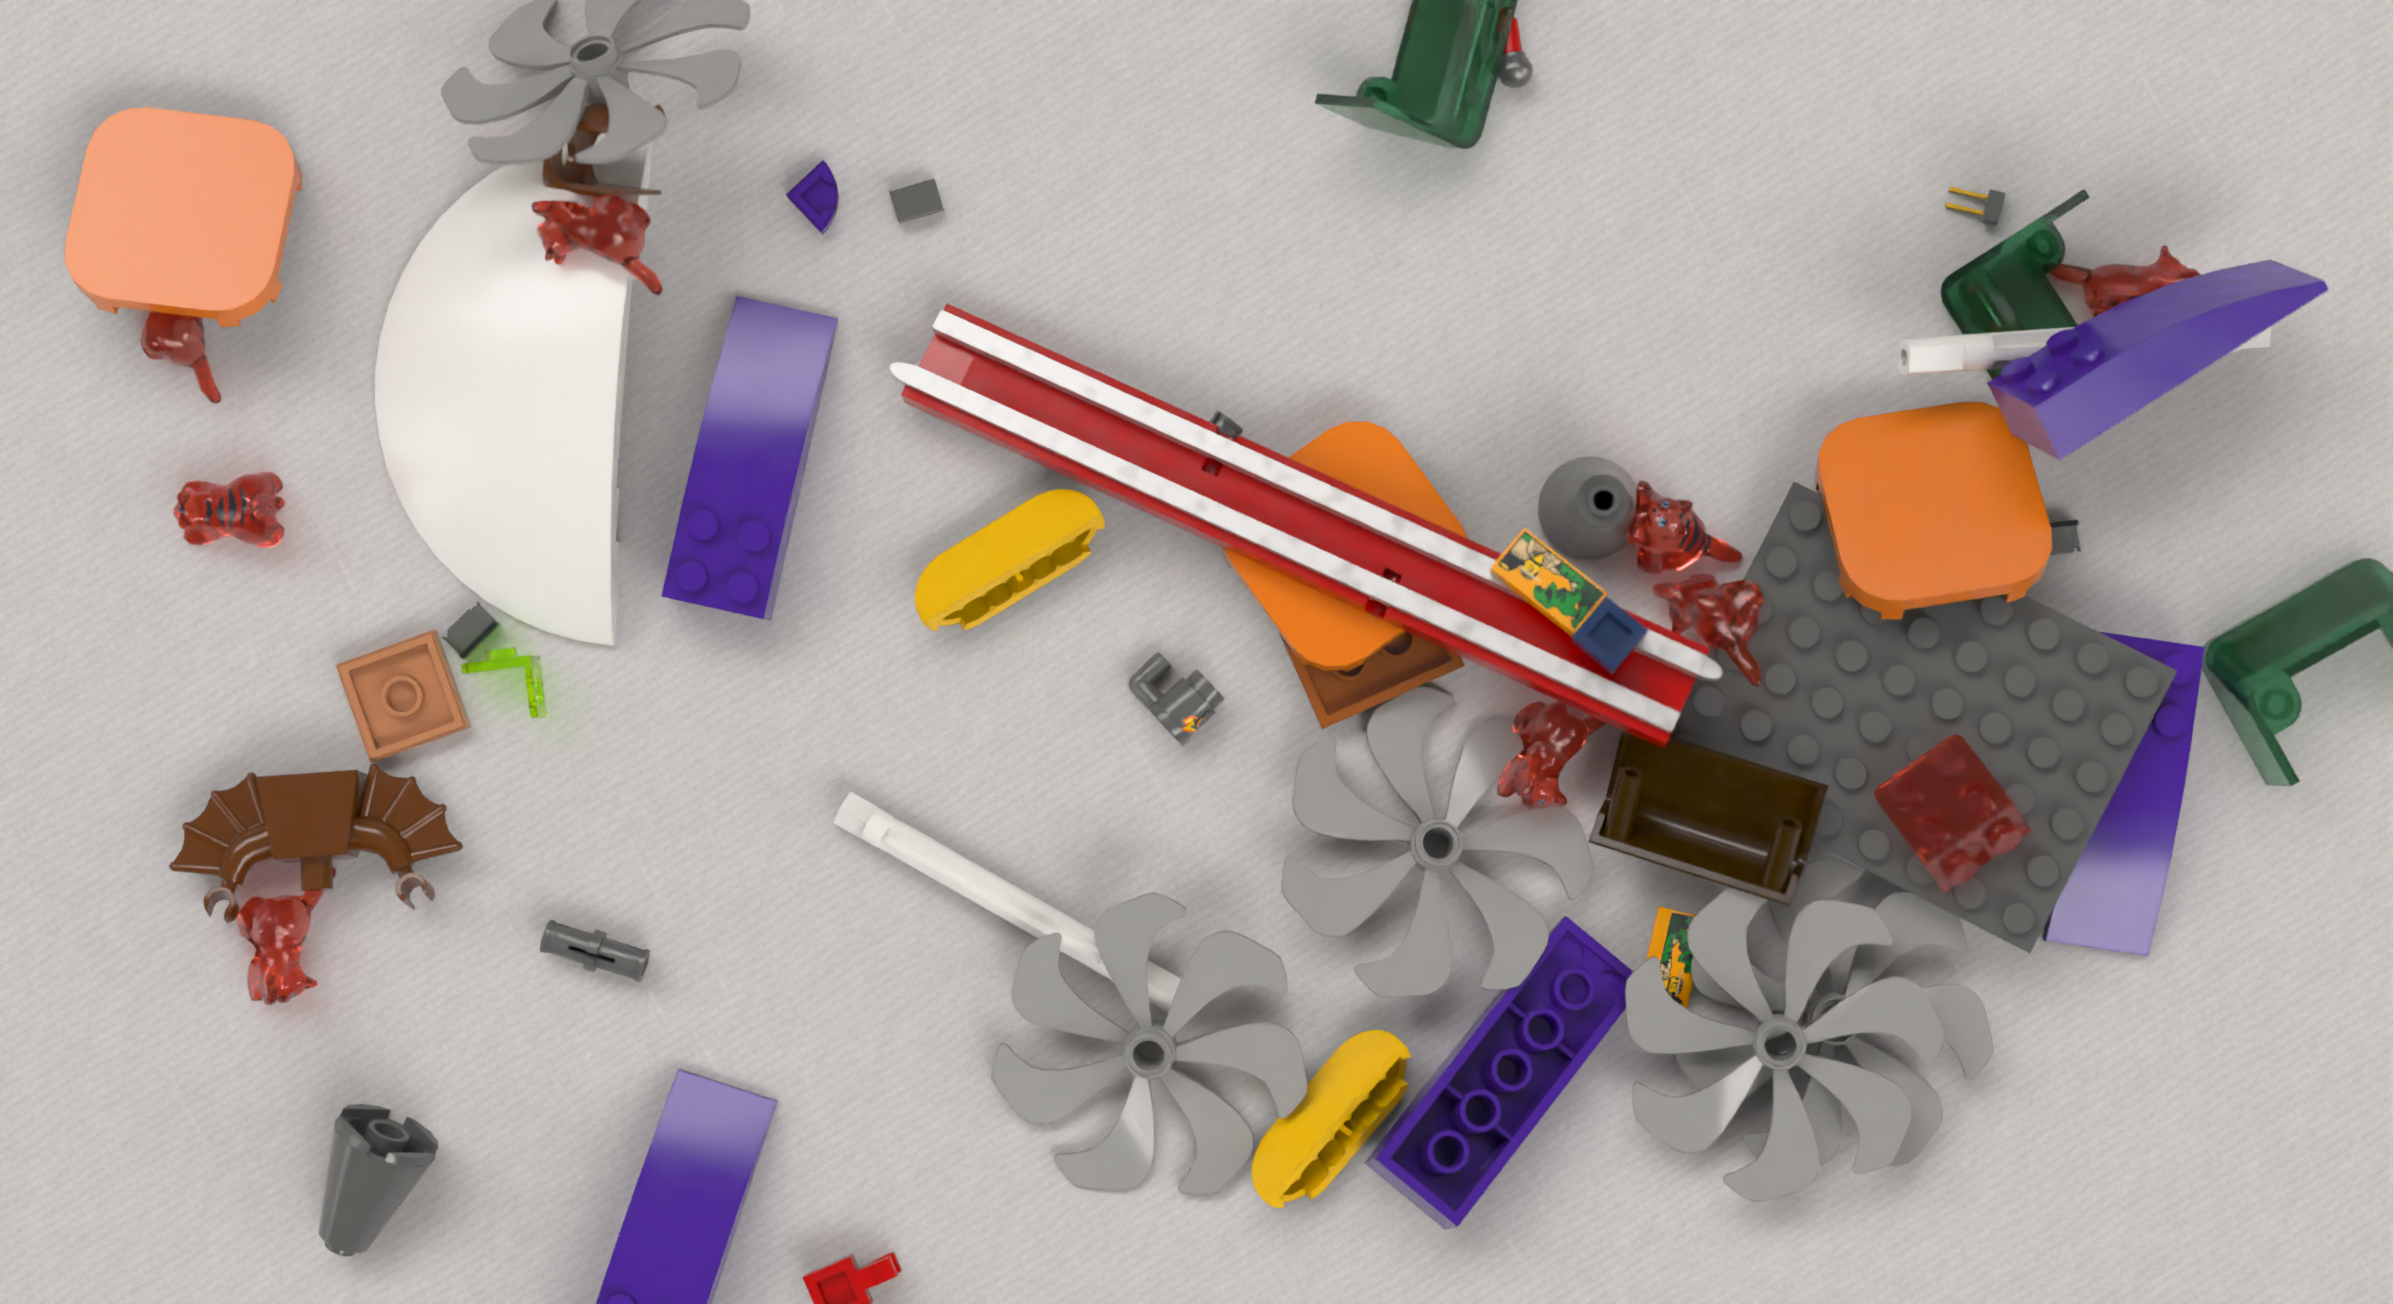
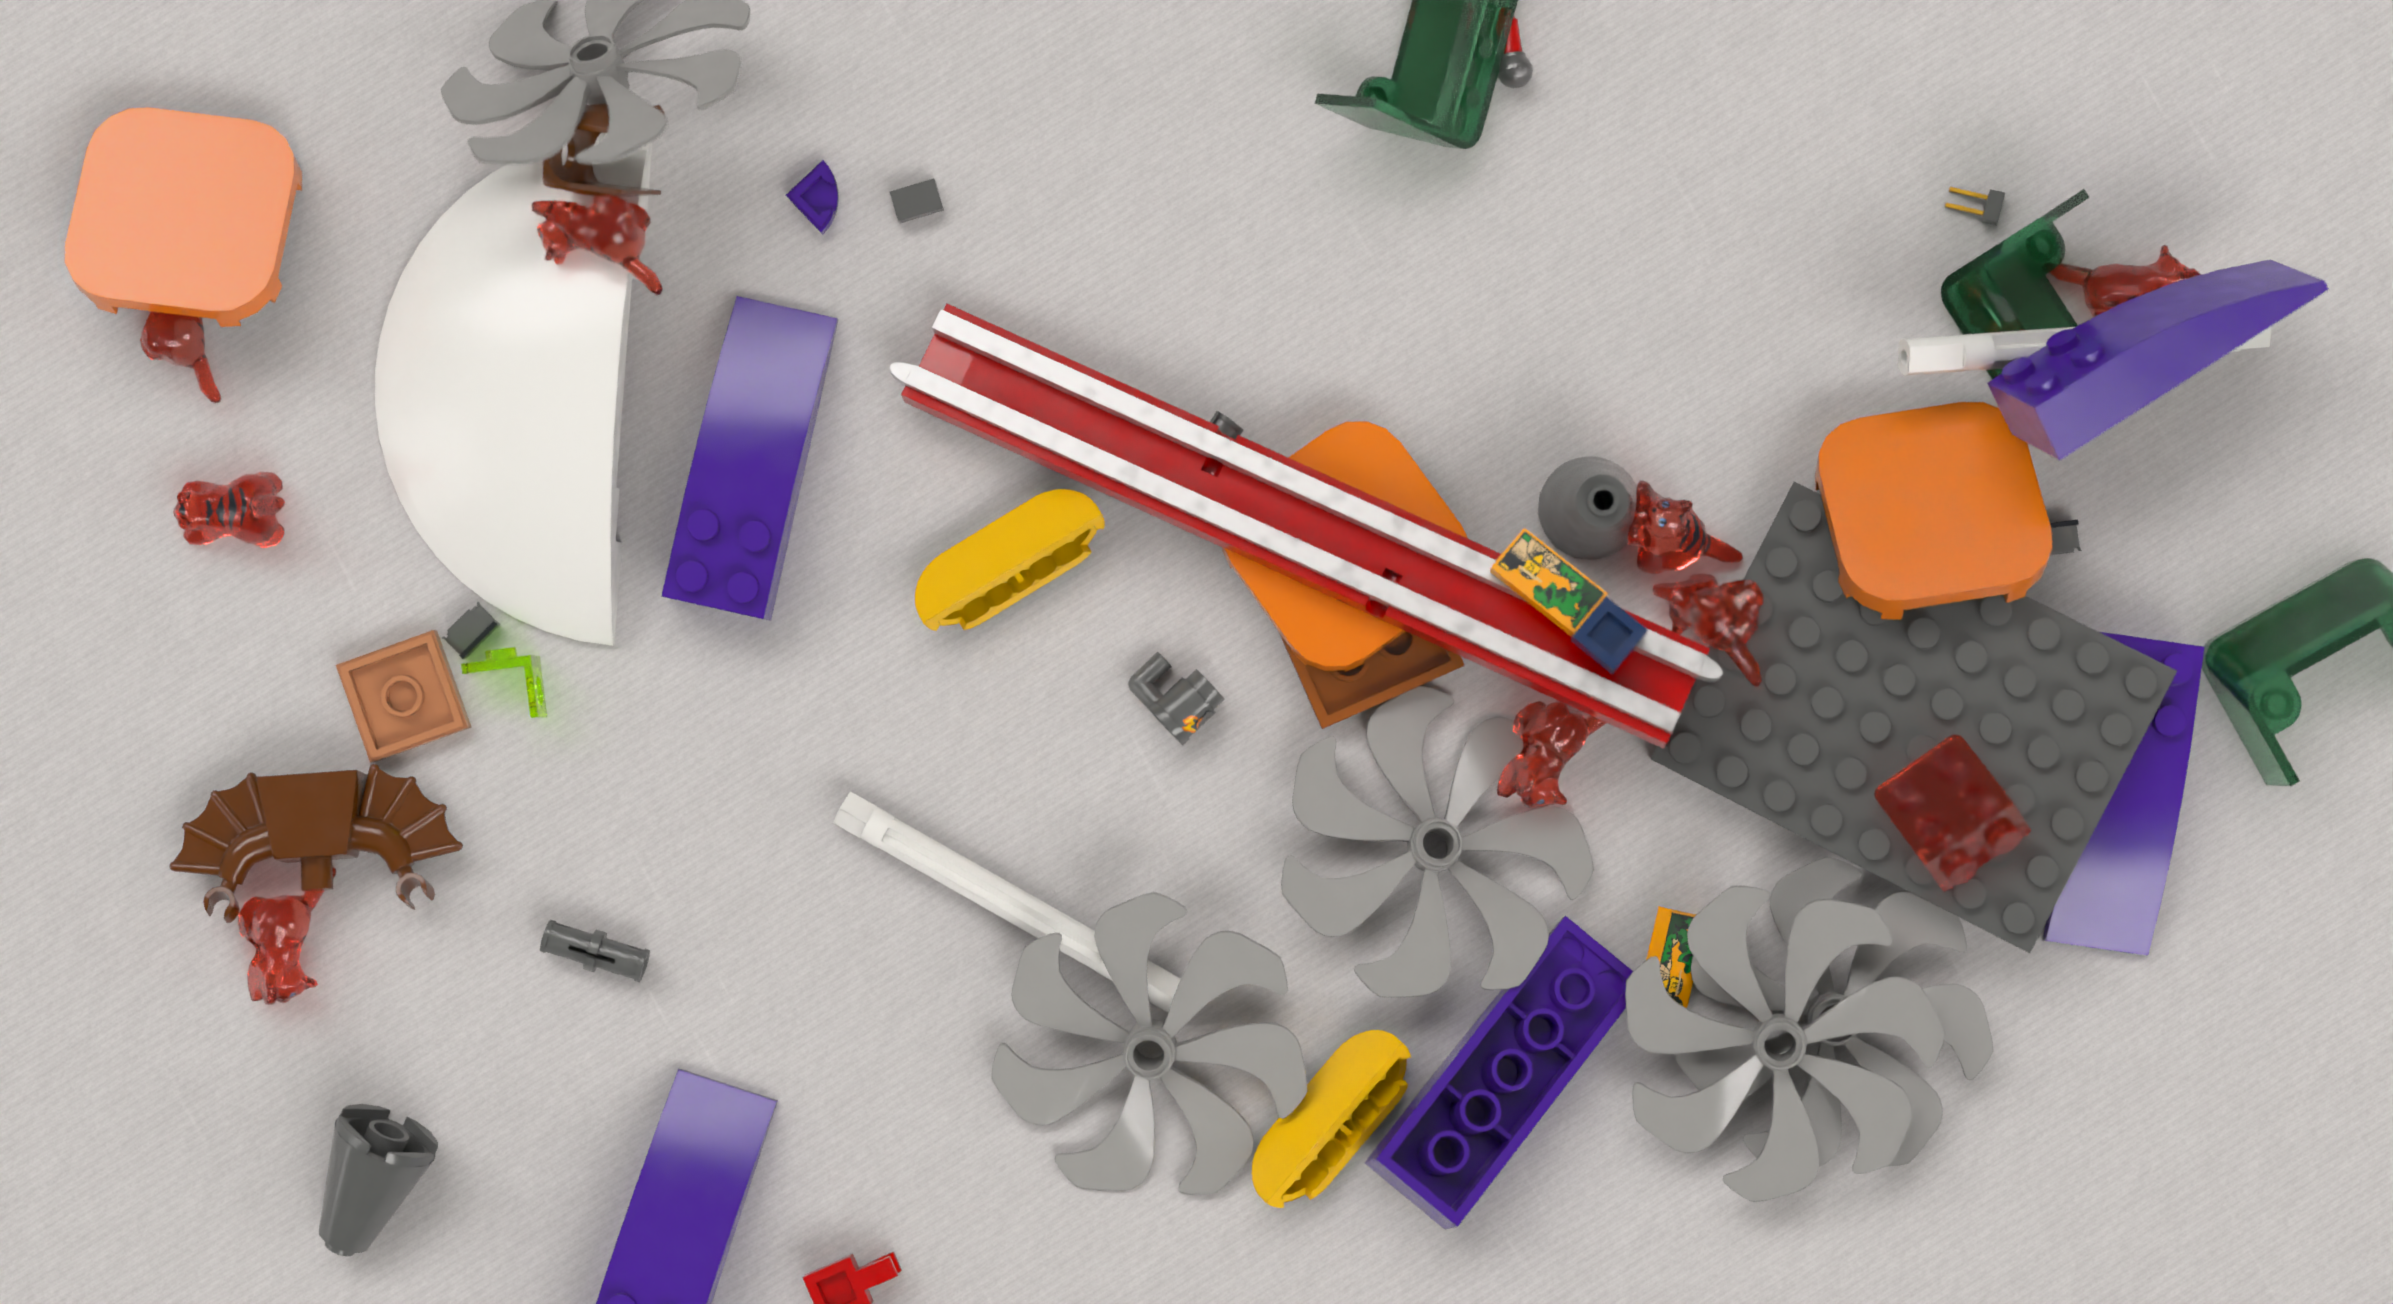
(1710, 816): dark brown piece -> none

